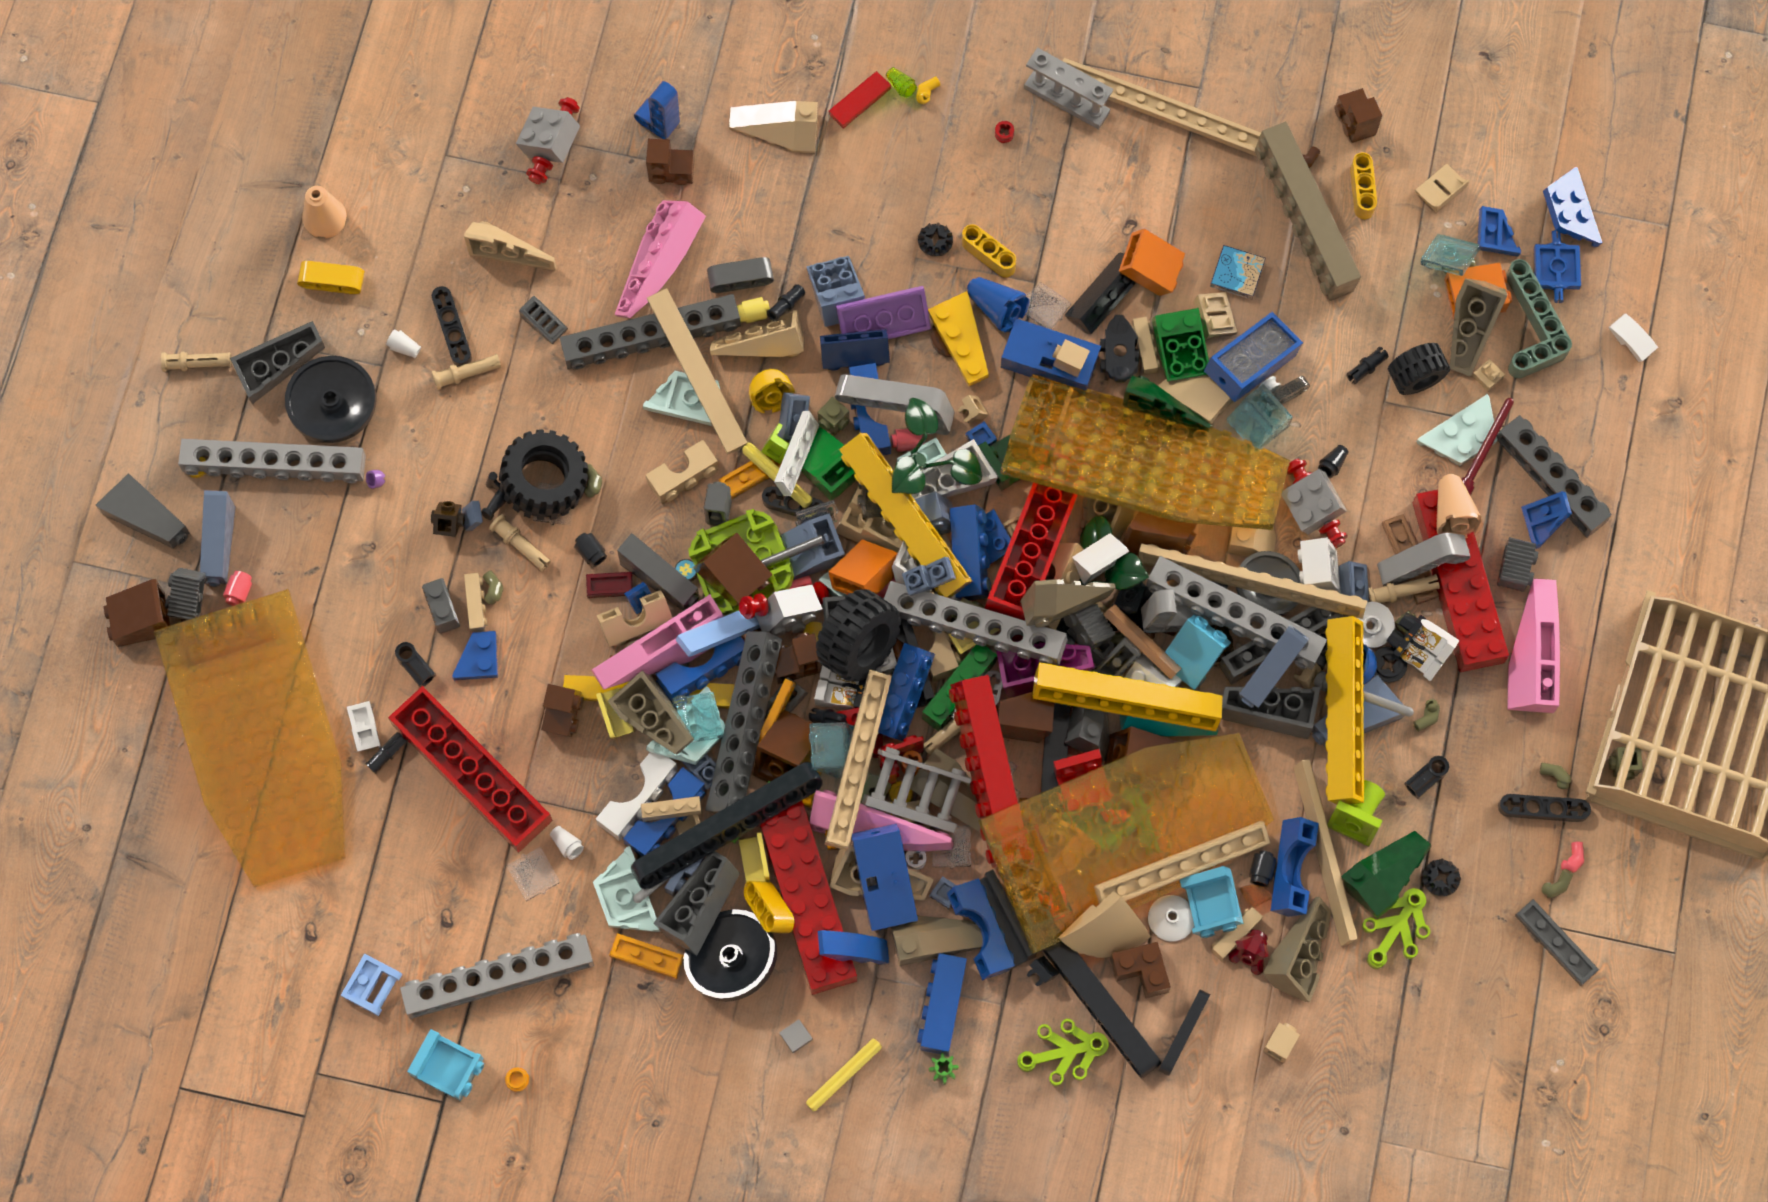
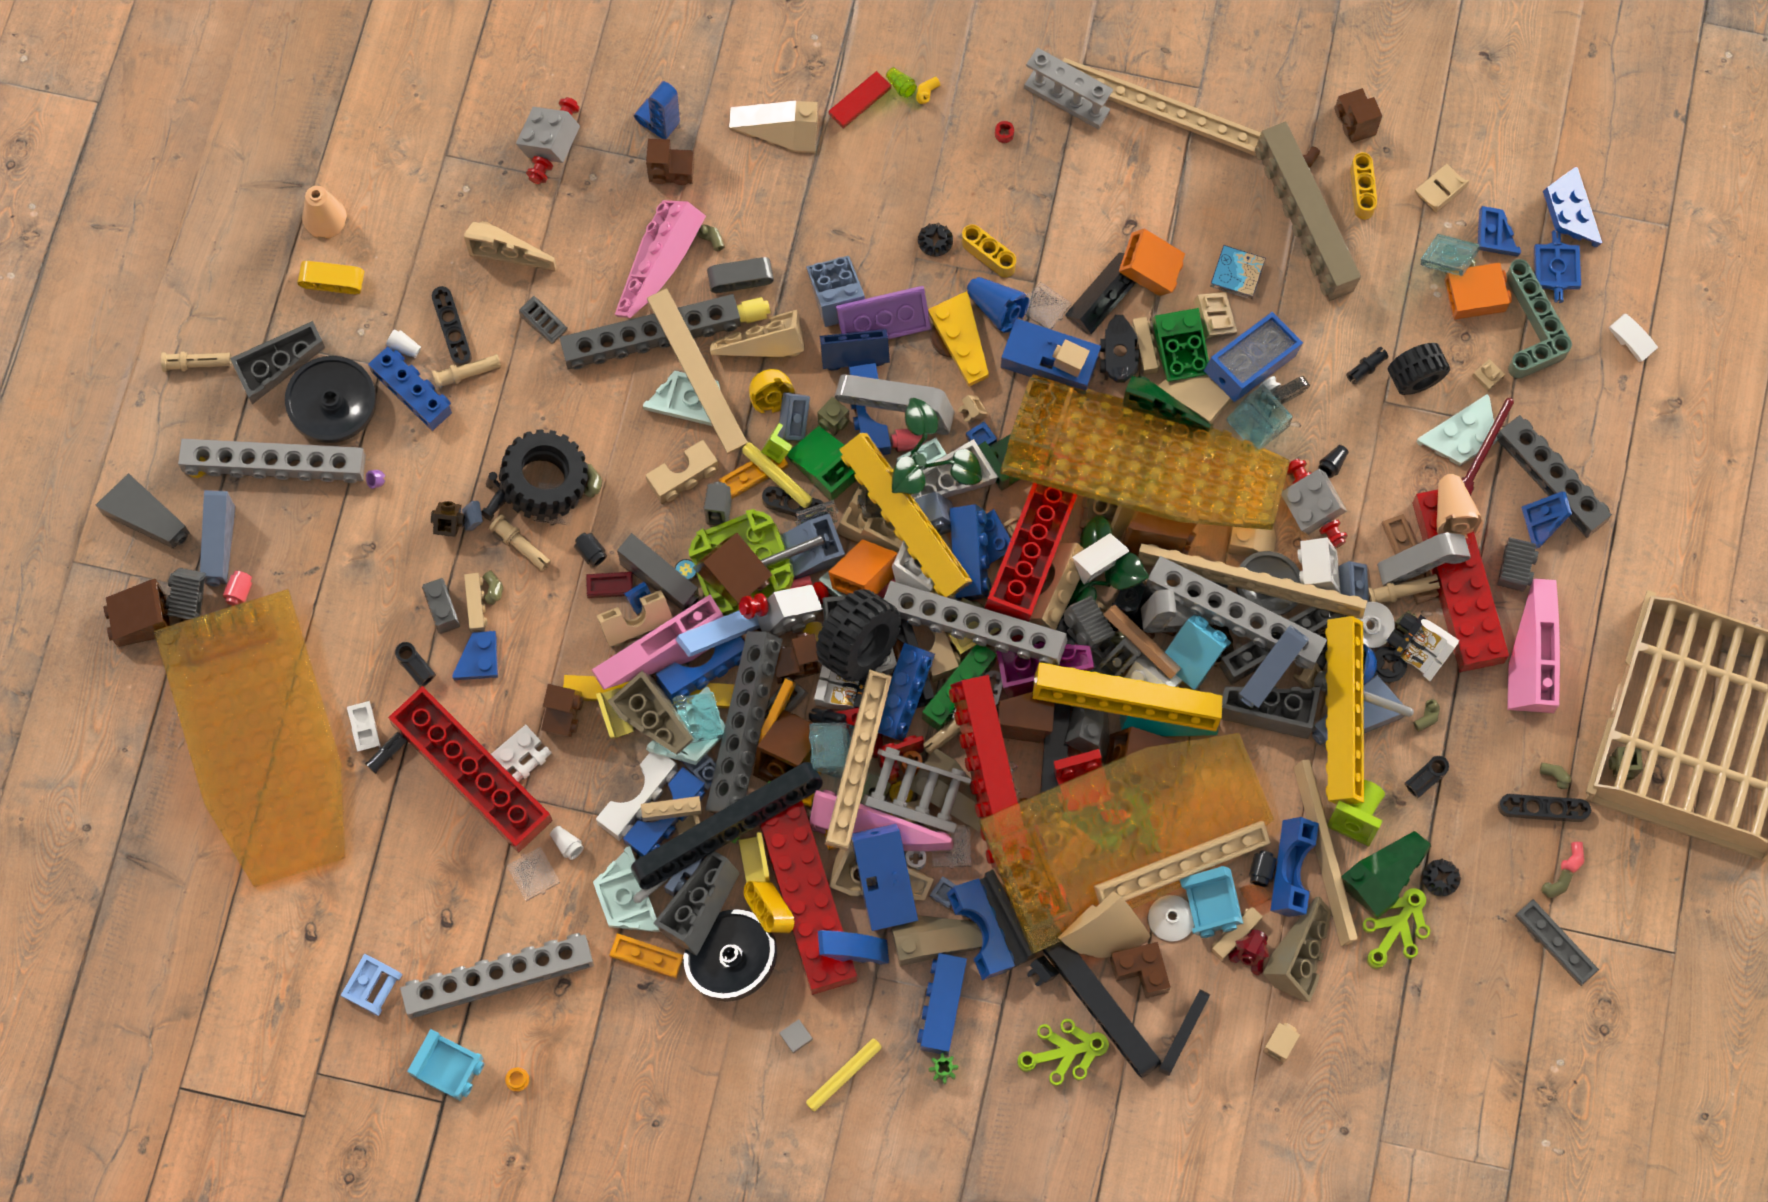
(410, 388): none -> blue brick
(517, 748): none -> white plate
(711, 234): none -> olive arm
(786, 302): black pin -> none
(796, 453): white tile -> none
(929, 576): sand blue slope -> none
(1053, 599): dark tan wedge -> none
(1474, 319): dark tan wedge -> none

